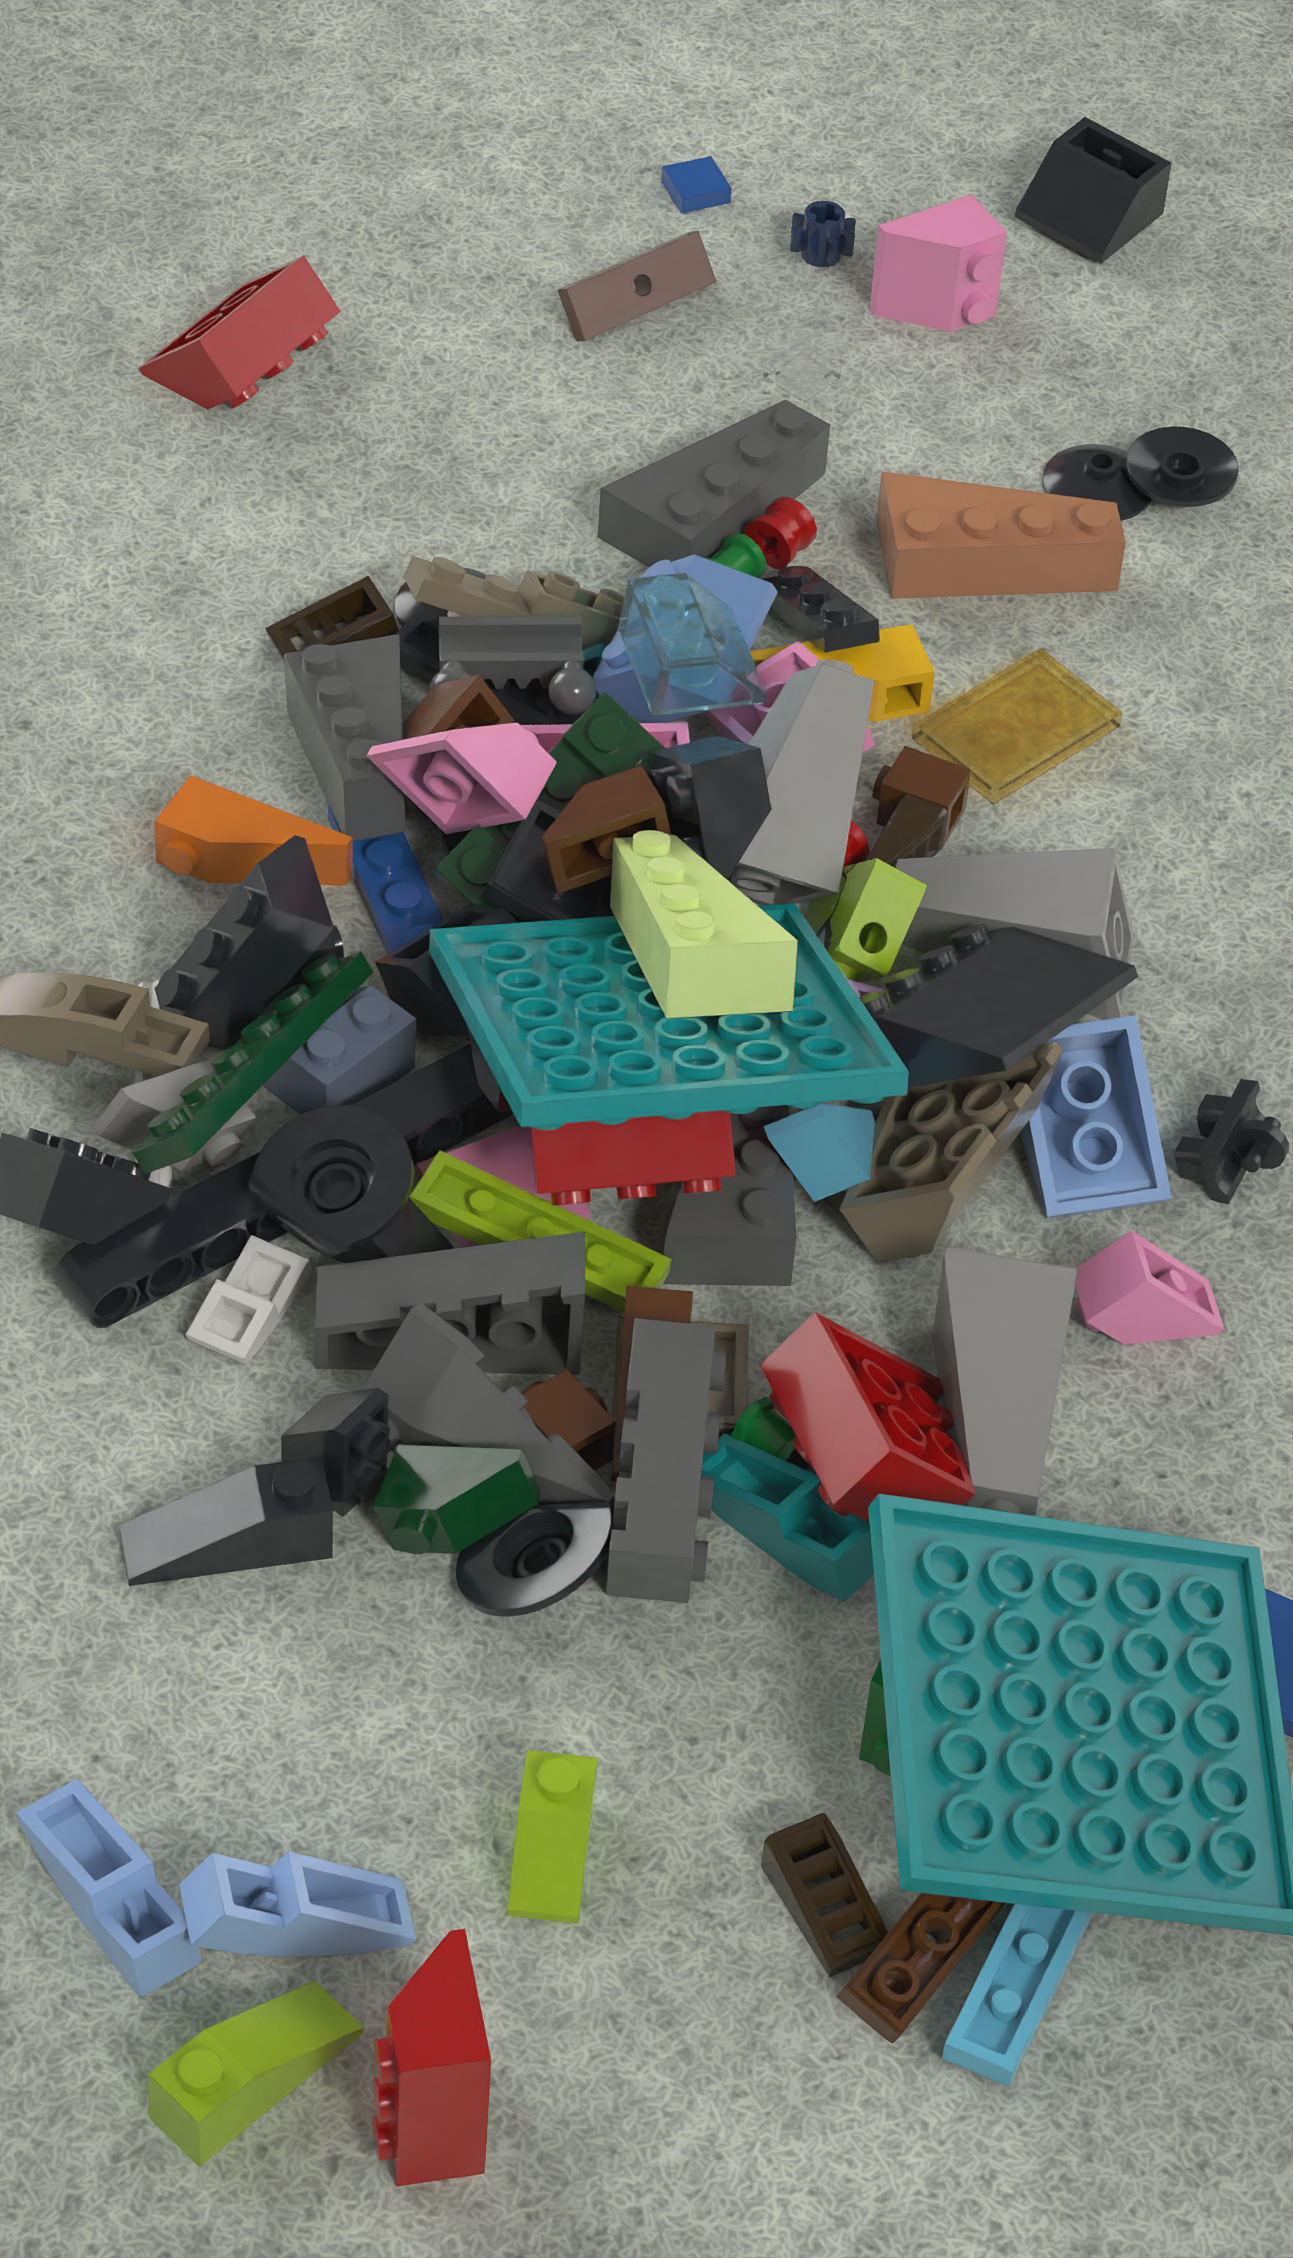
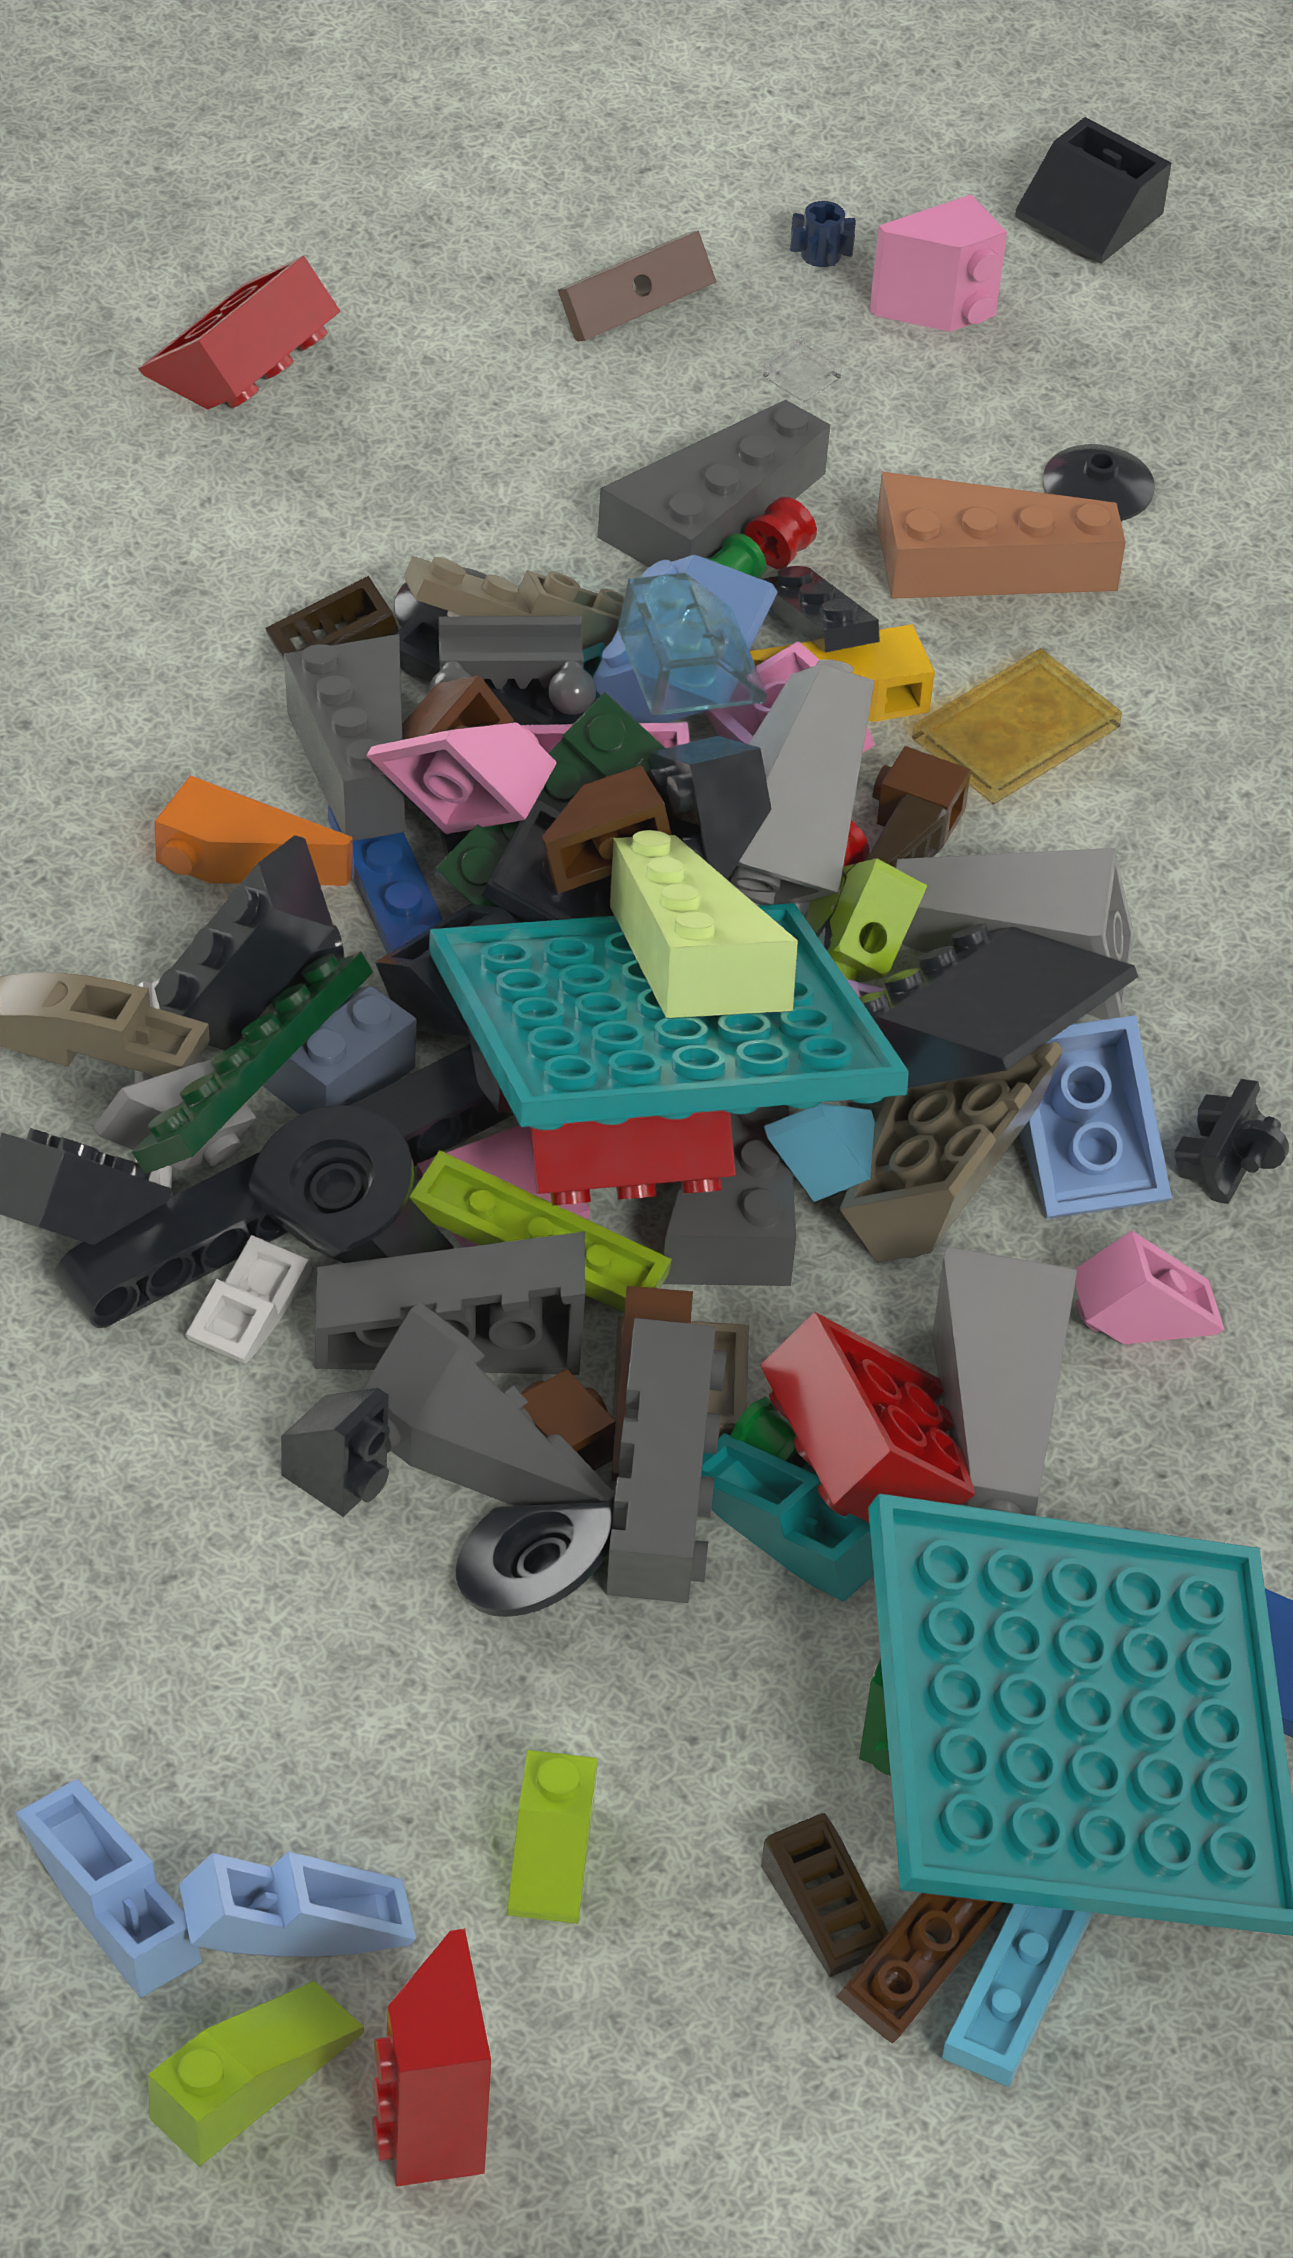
(237, 1524): black slope -> none
(452, 1496): dark green slope -> none
(696, 184): blue tile -> none
(1182, 466): black dish -> none

